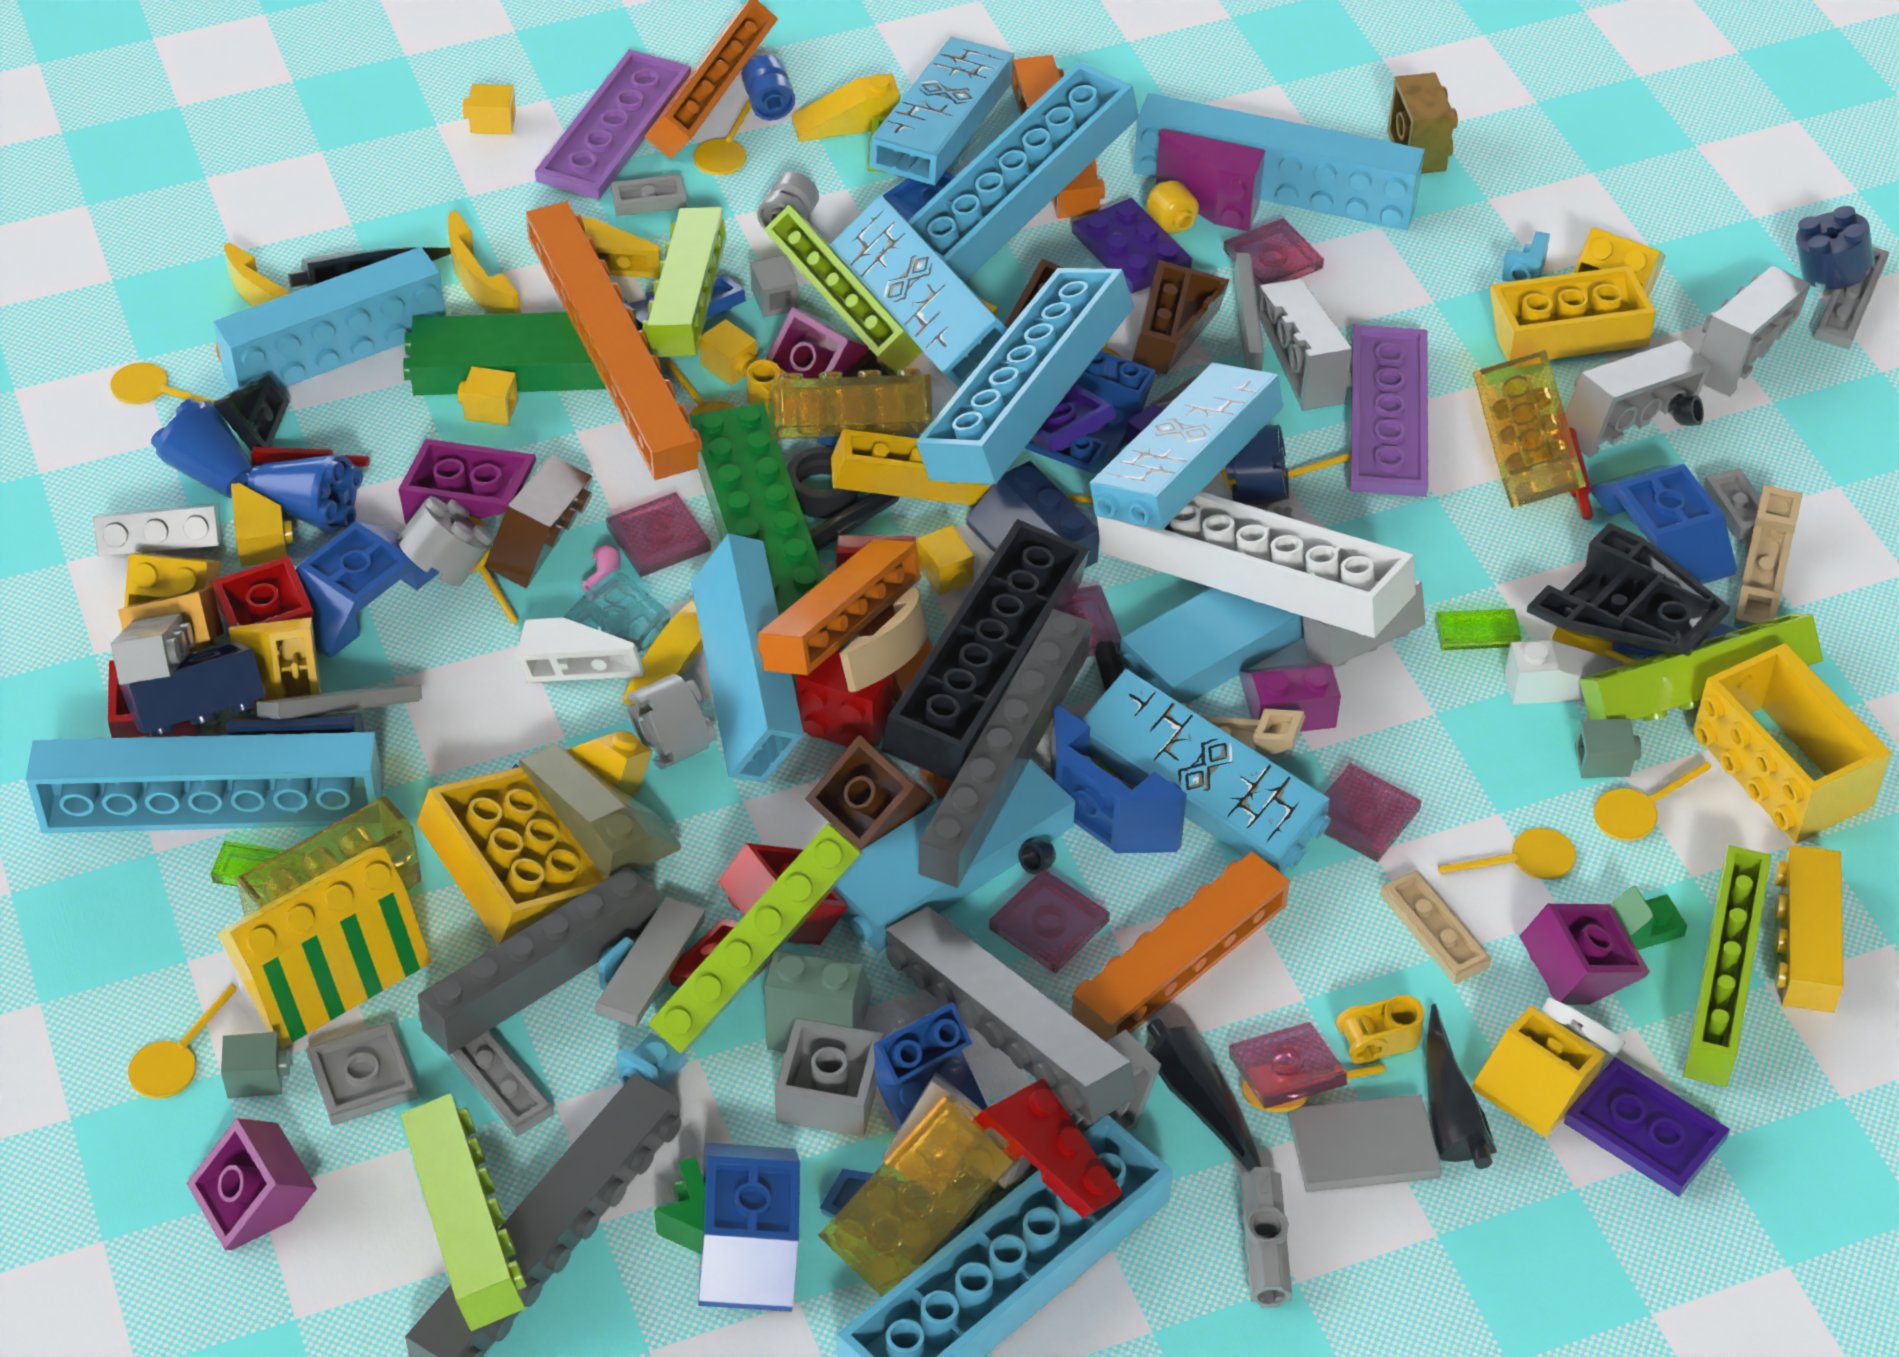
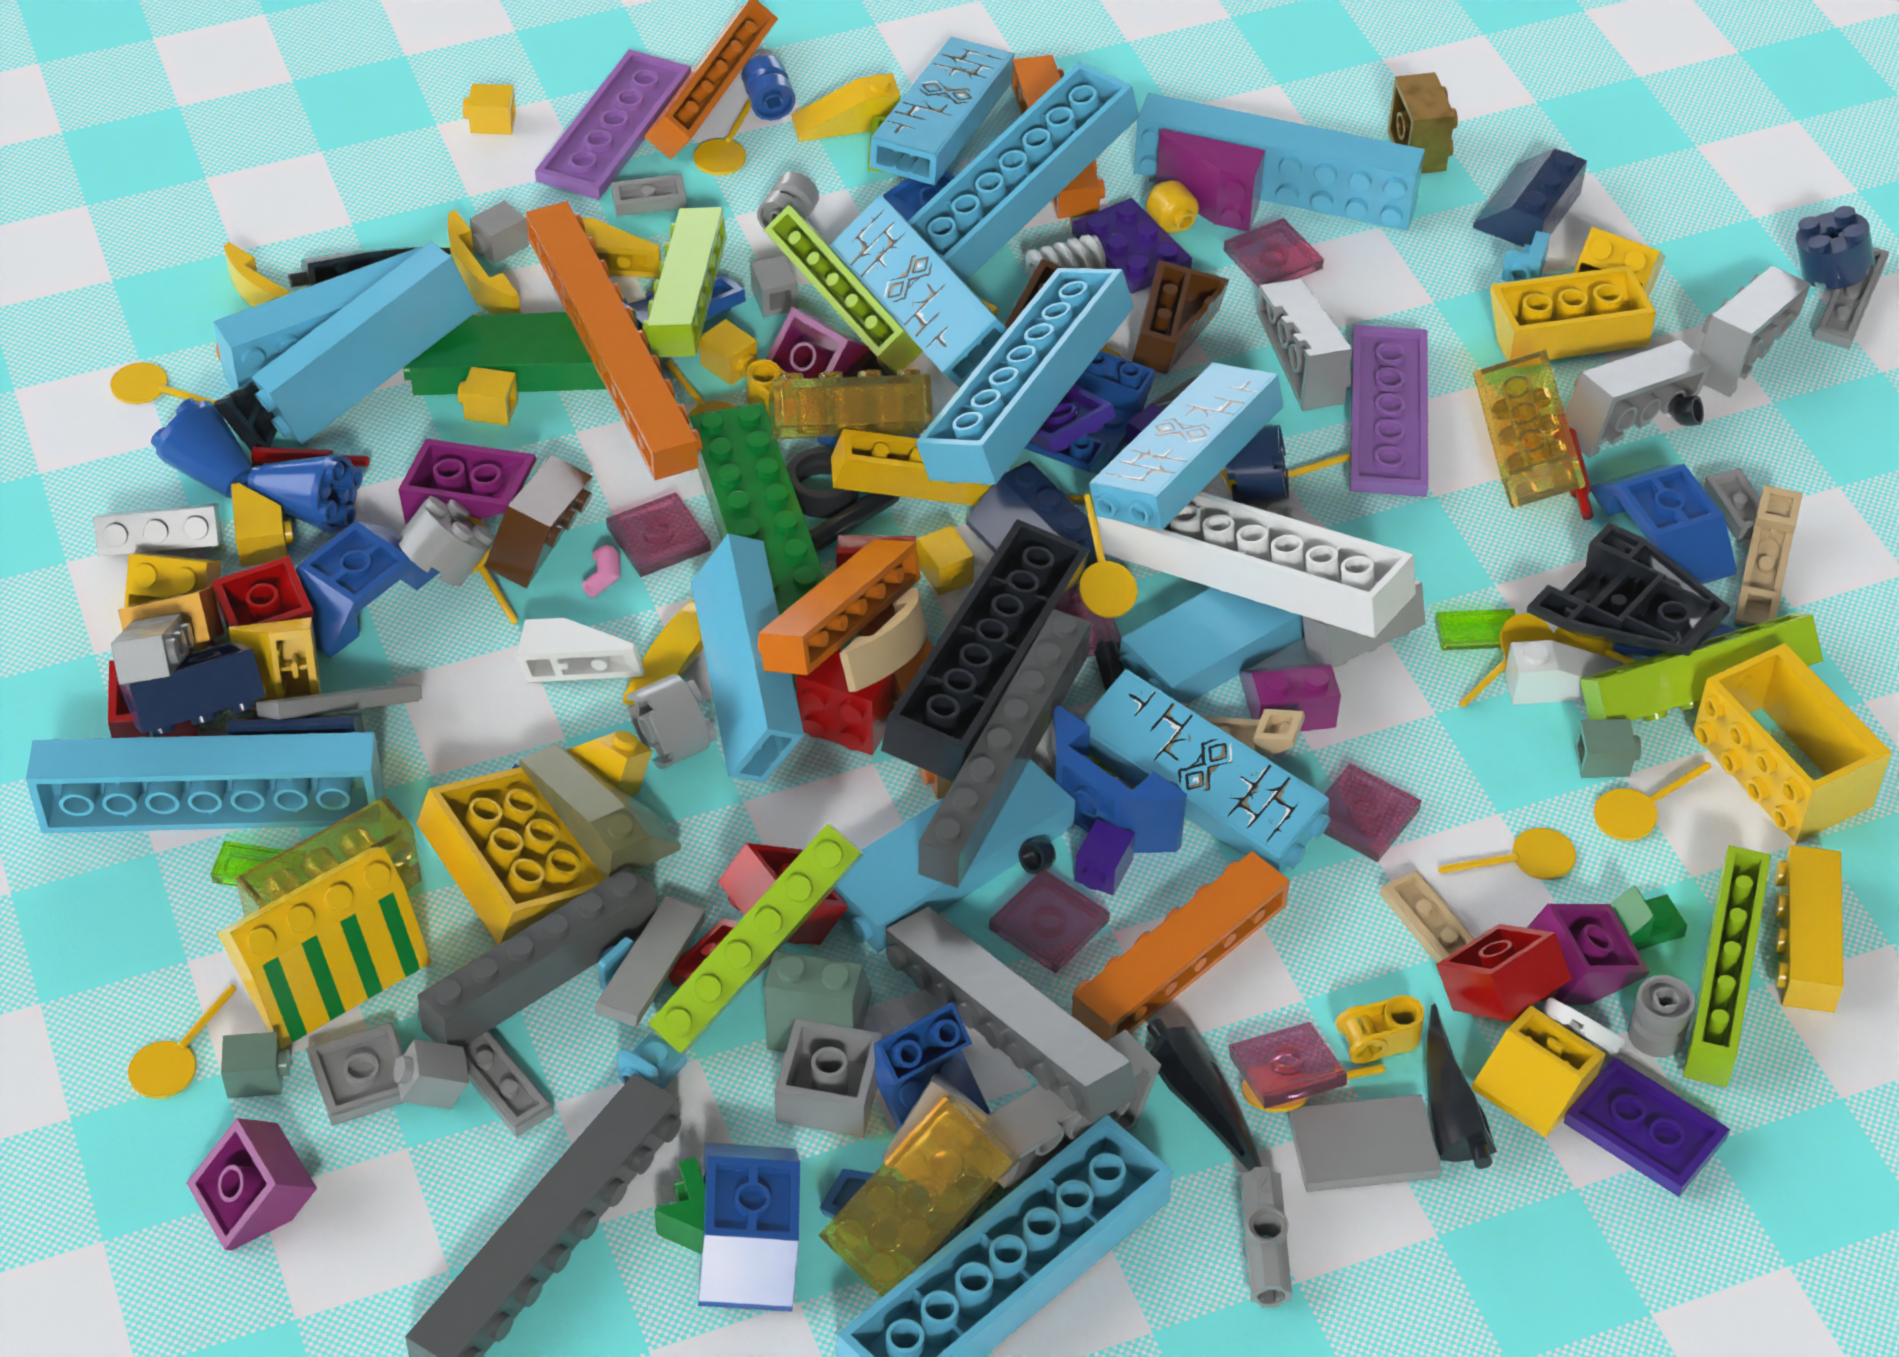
(364, 344): none -> medium azure brick
(431, 1074): none -> light grey brick
(462, 1213): lime brick -> none
(499, 232): none -> light grey brick
(621, 610): clear light blue slope -> none
(867, 794): reddish brown brick -> none
(1048, 1137): red wing -> none
(1074, 254): none -> white piece
(1104, 857): none -> dark purple brick
(1105, 585): none -> yellow piece
(1248, 312): light grey tile -> none
(1504, 972): none -> red brick
(1516, 629): none -> yellow piece
(1534, 197): none -> dark blue slope
(1661, 1016): none -> light grey wheel

